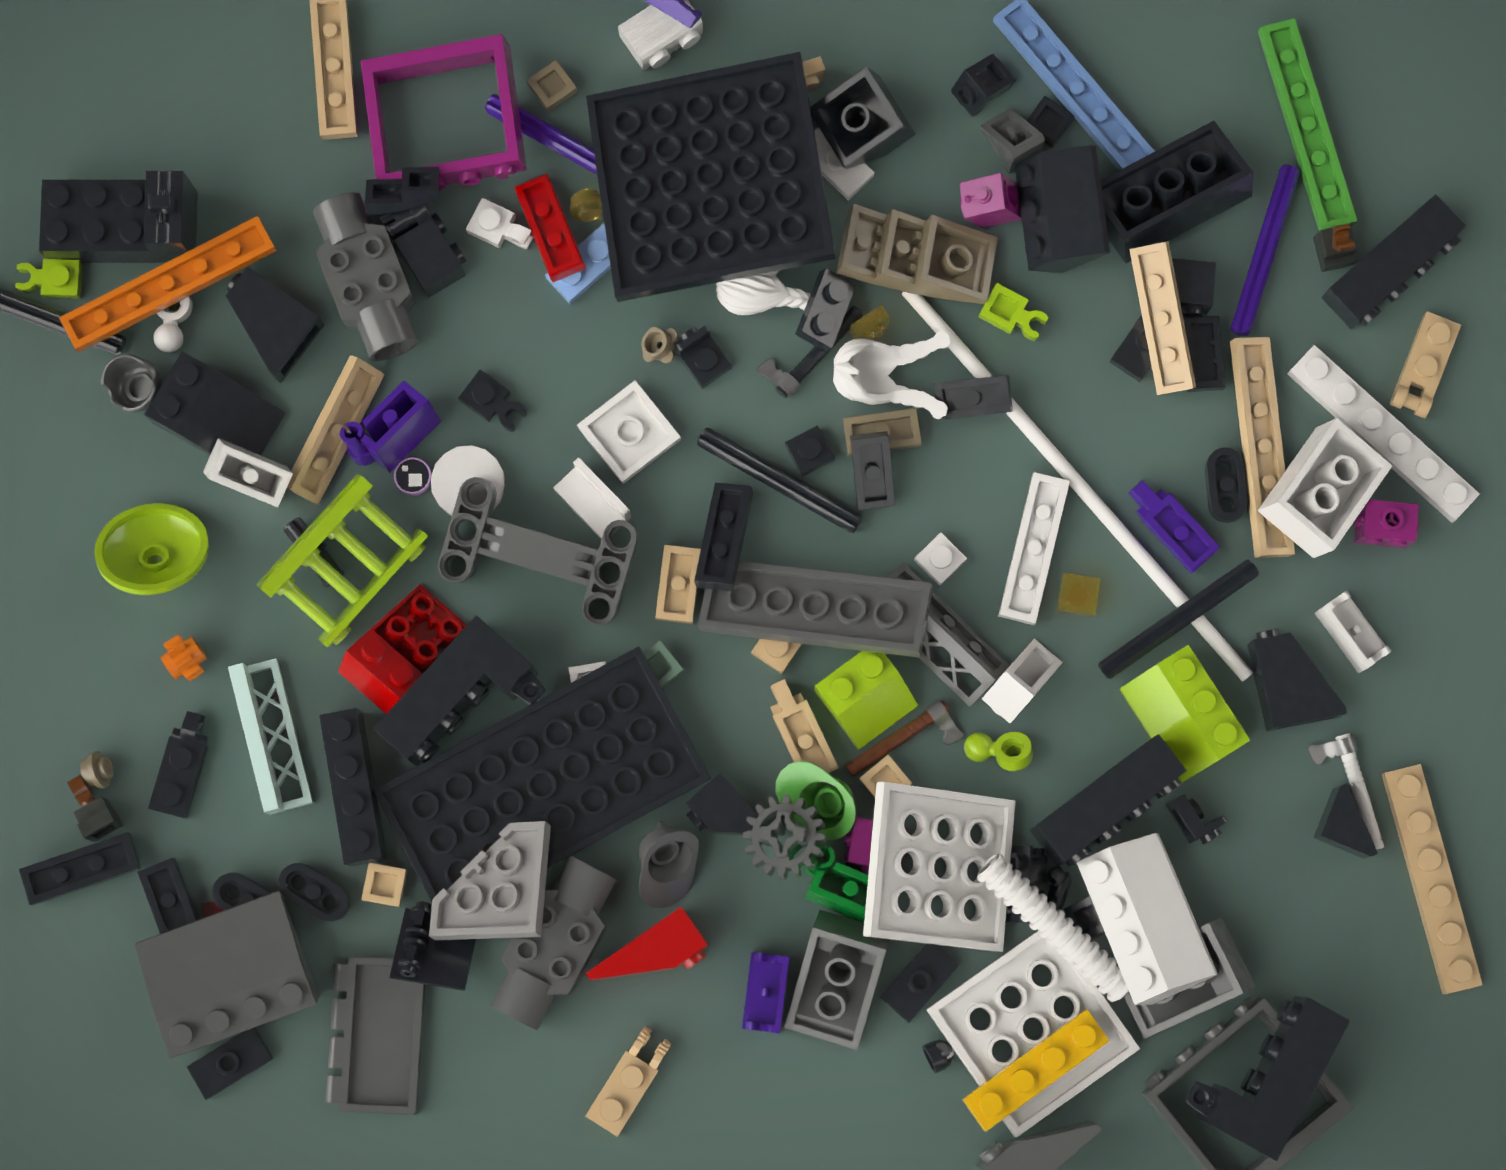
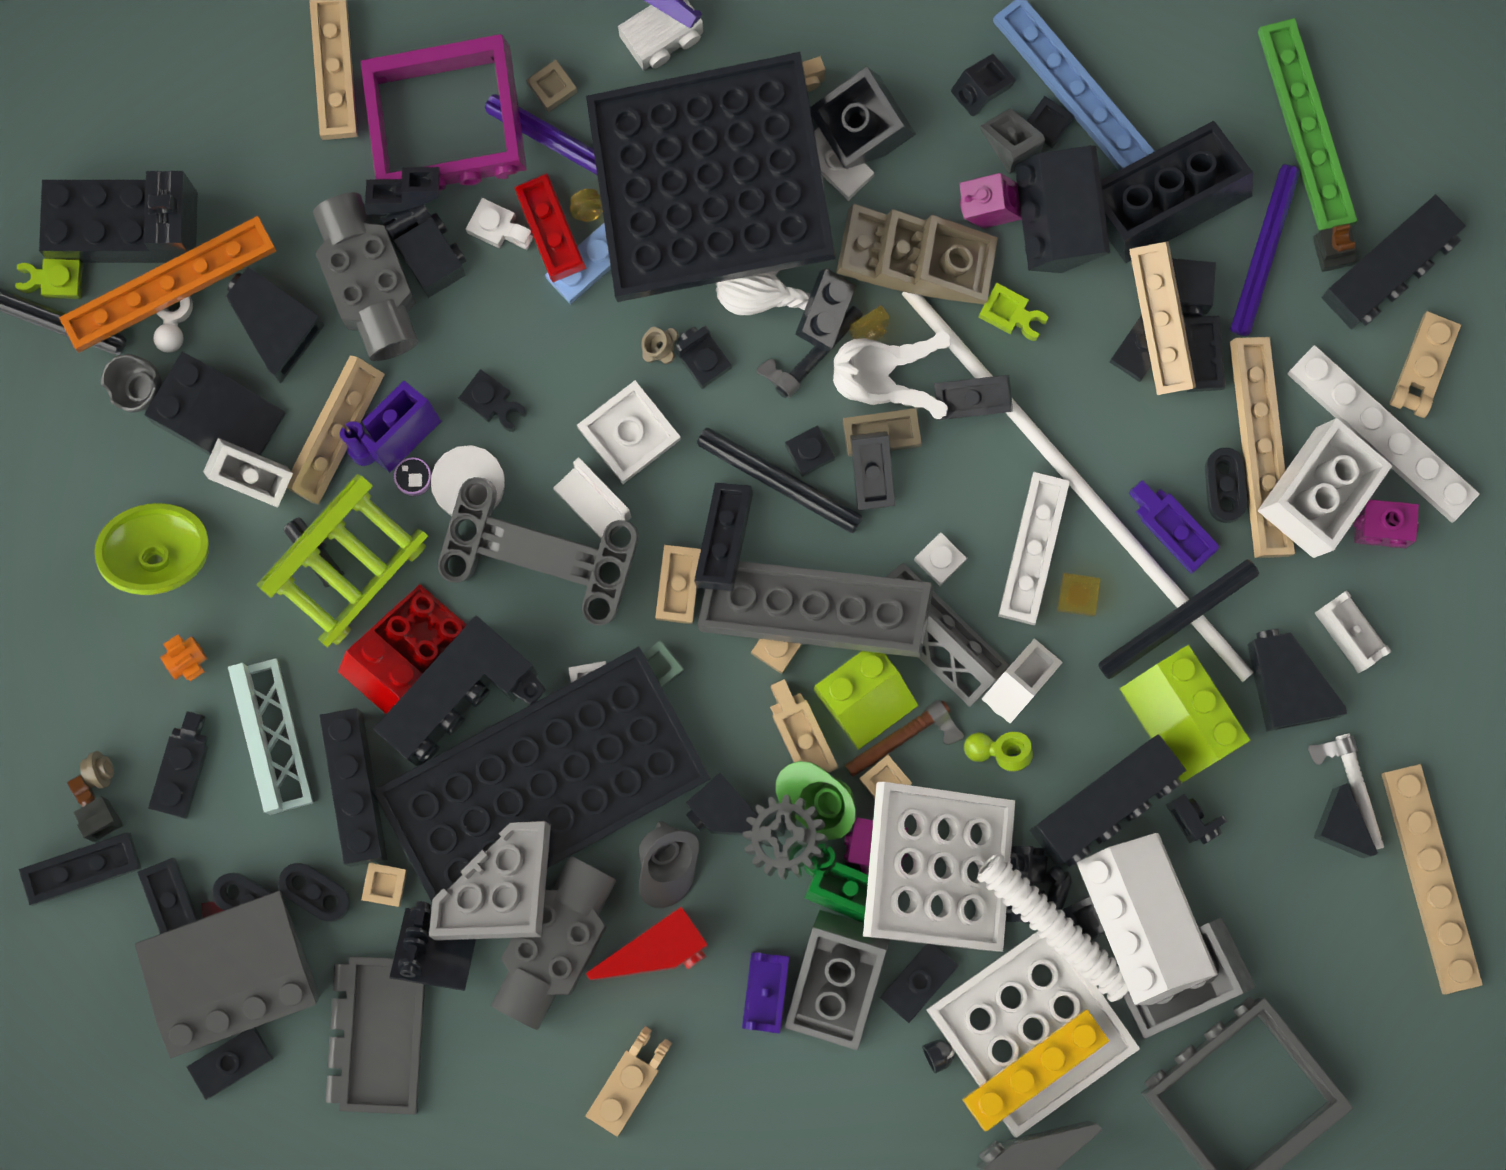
(1280, 1084): black hinge -> none

